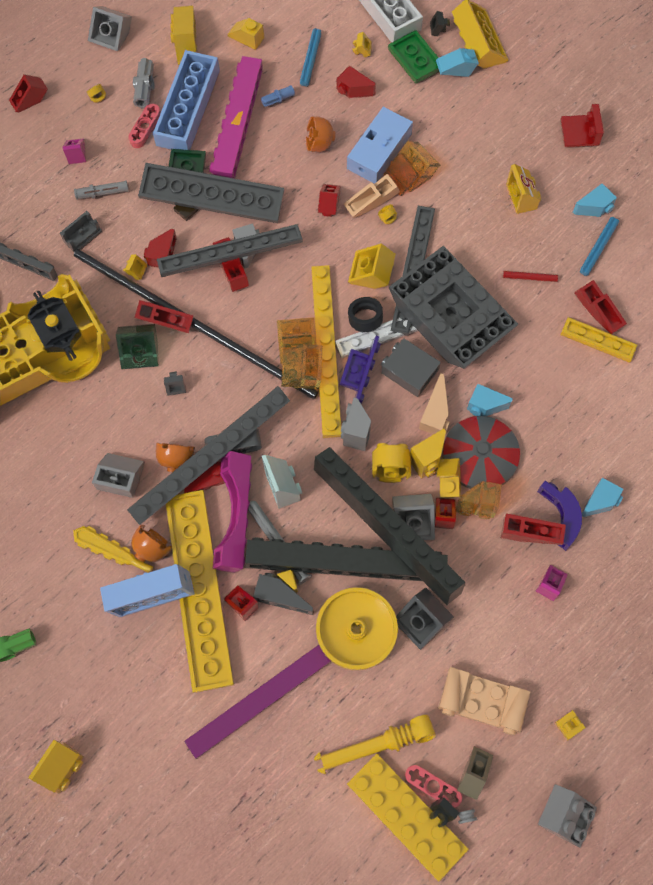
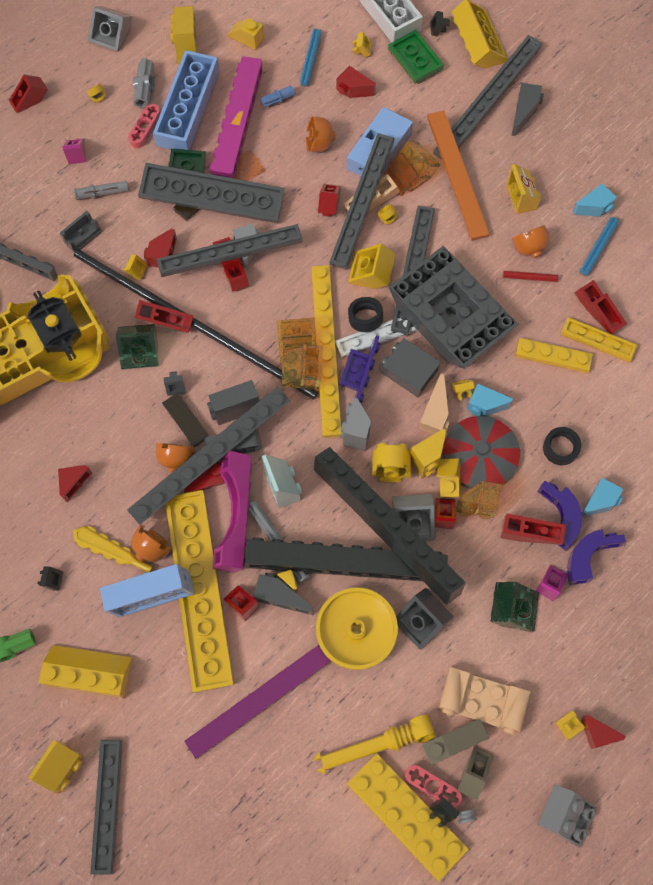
(50, 578): none -> pearl dark grey tile
(72, 479): none -> red slope
(86, 671): none -> yellow slope
(106, 807): none -> dark grey tile
(118, 475): light grey slope -> none
(185, 419): none -> dark brown tile
(232, 402): none -> dark grey brick
(248, 167): none -> clear orange piece
(361, 201): none -> dark grey tile
(455, 741): none -> dark tan slope
(457, 175): none -> orange tile
(458, 63): medium azure slope -> none
(462, 386): none -> yellow tile
(493, 91): none -> dark grey plate
(514, 606): none -> clear green slope
(527, 105): none -> dark grey slope
(532, 242): none -> orange cylinder
(553, 355): none -> yellow plate
(569, 434): none -> black tyre
(579, 565): none -> dark purple arch
(583, 129): red bracket -> none
(599, 733): none -> red slope

